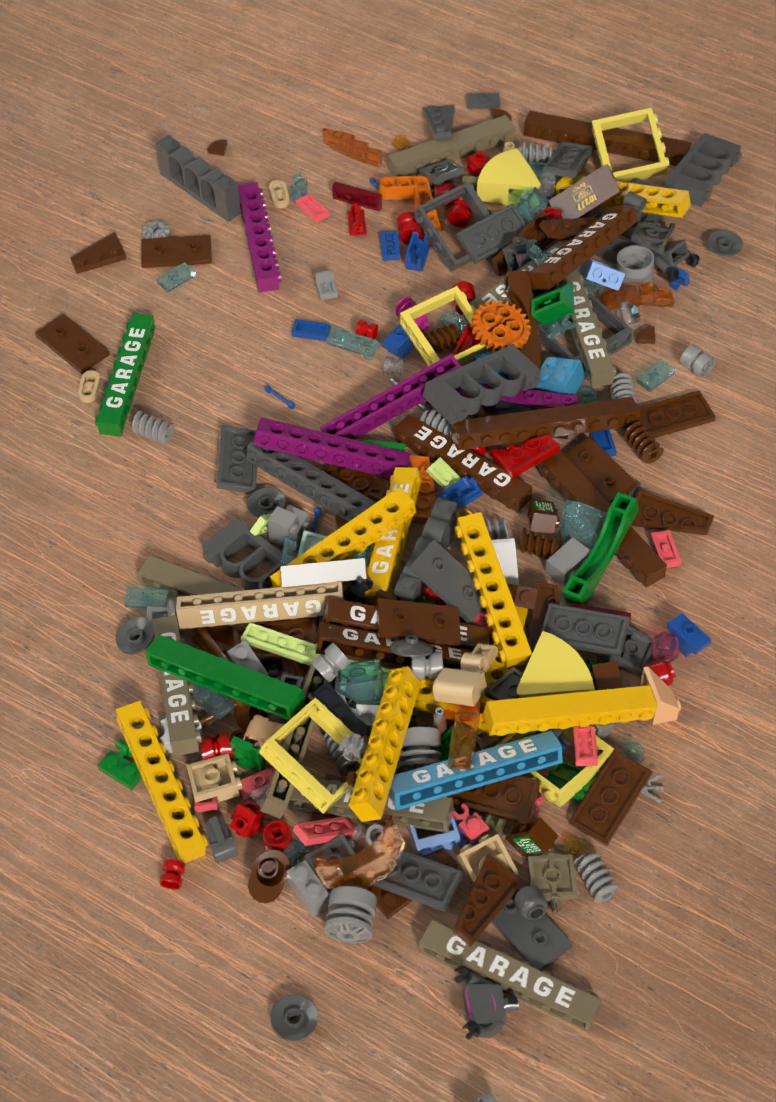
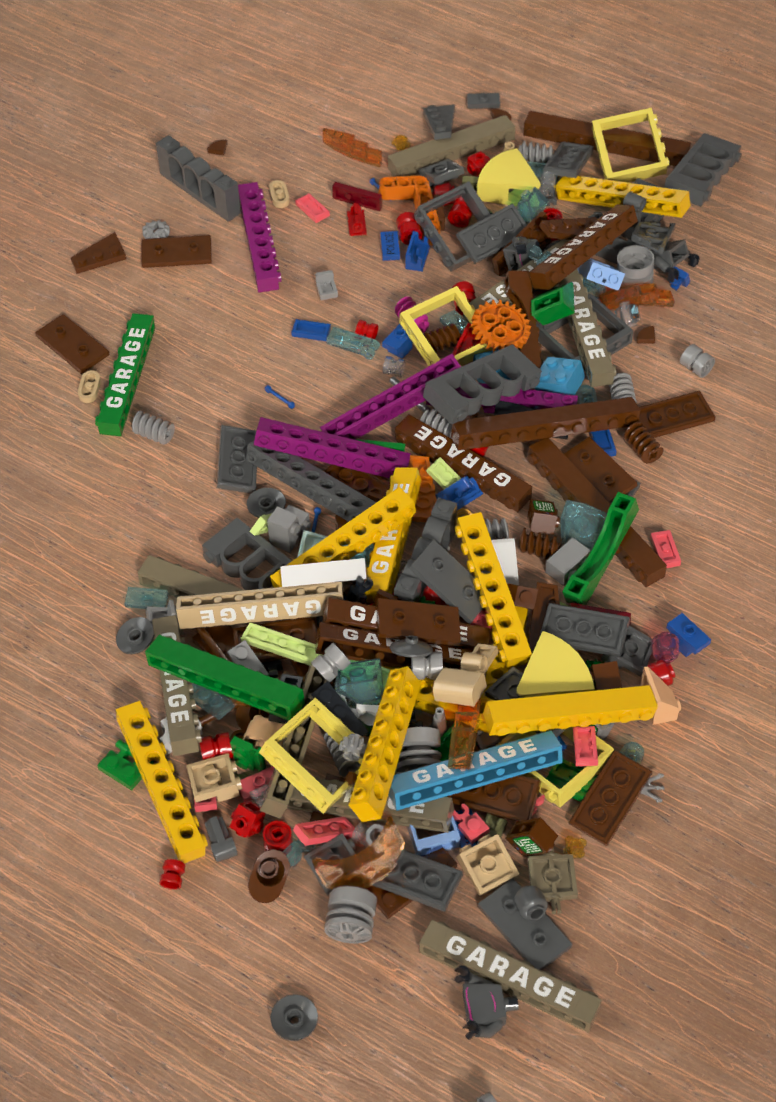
(176, 277): clear light blue plate -> none
(289, 547): clear light blue plate -> none
(299, 188): clear light blue plate -> none
(308, 888): light grey brick -> none
(487, 897): reddish brown wing -> none
(525, 456): red wing -> none
(558, 328): clear light blue plate -> none
(587, 194): tile -> none
(596, 877): light grey piece -> none
(655, 375): clear light blue plate -> none
(668, 515): reddish brown wing -> none
(725, 243): dark grey dish -> none

